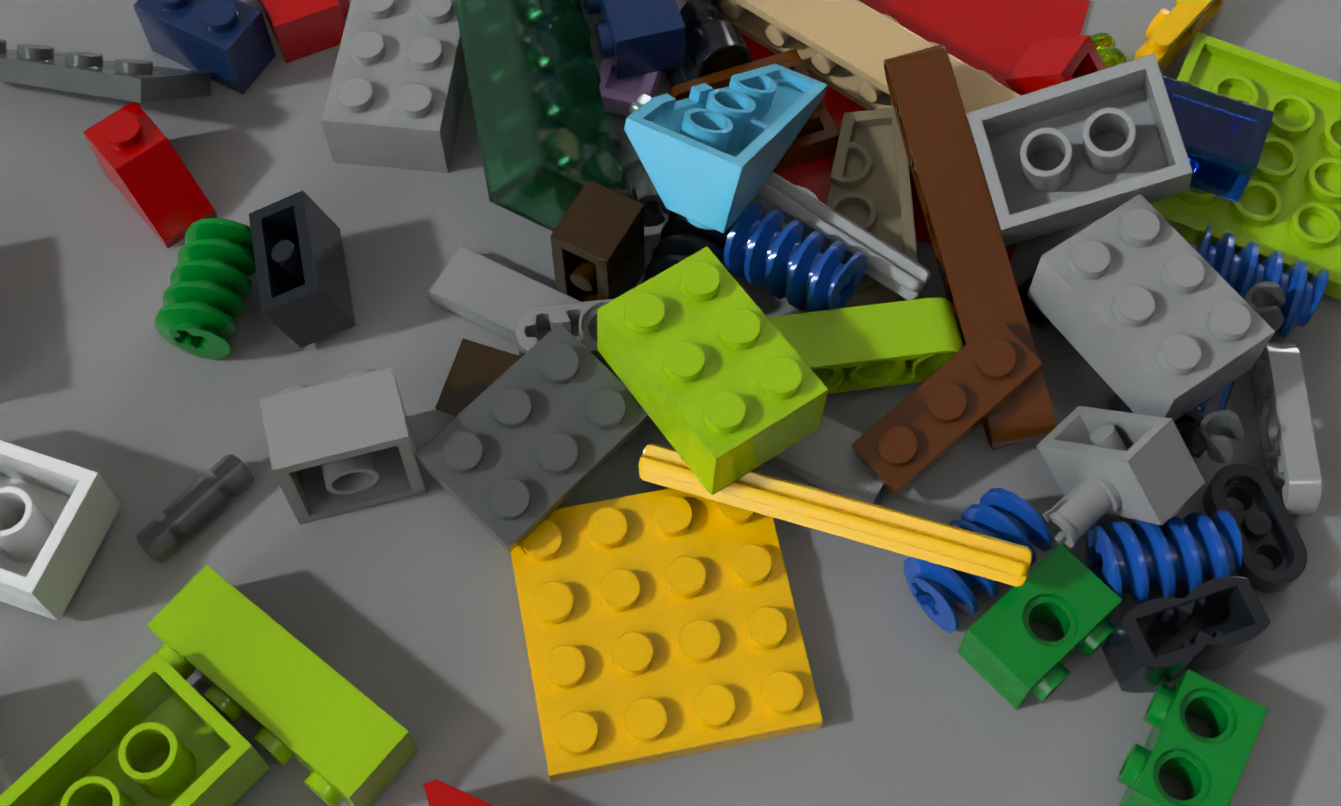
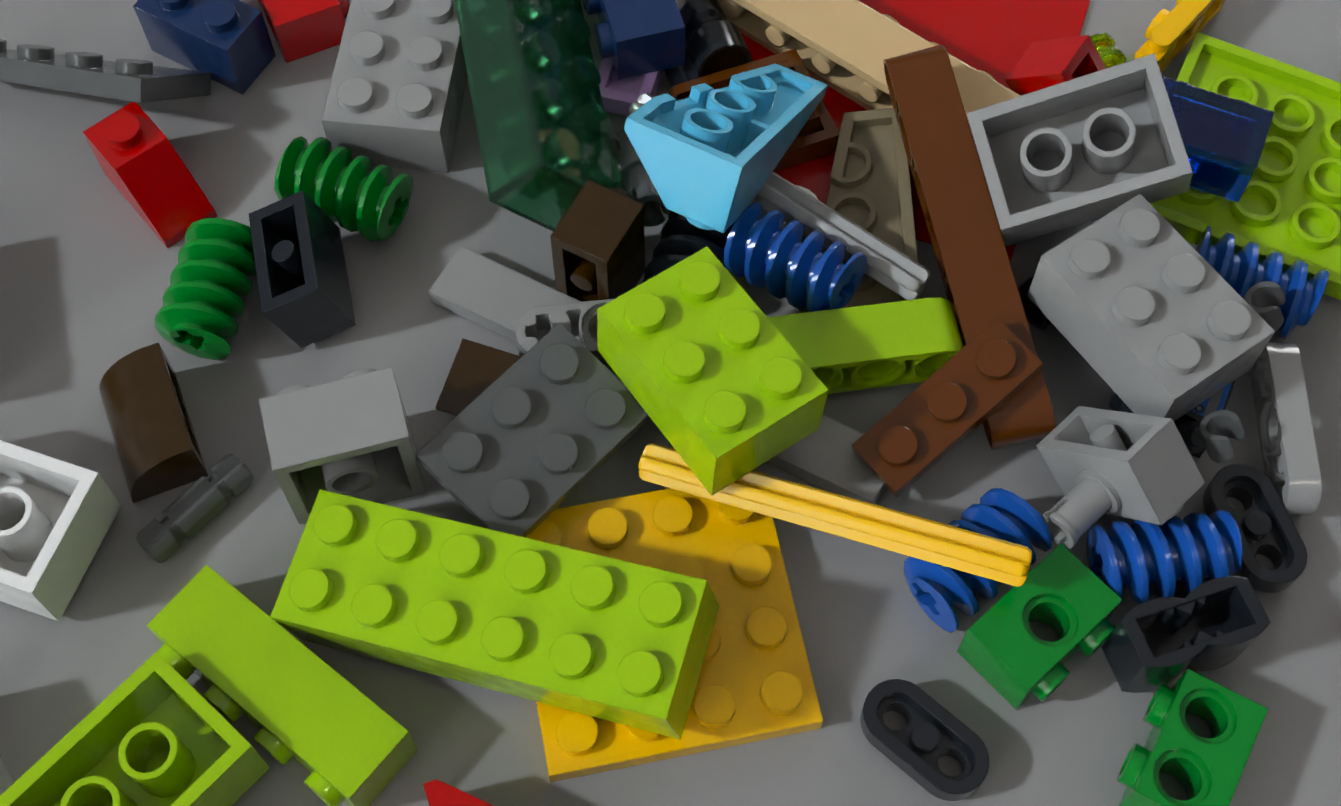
(150, 424): none -> dark brown brick
(345, 187): none -> green piece
(500, 611): none -> lime brick
(928, 736): none -> black plate

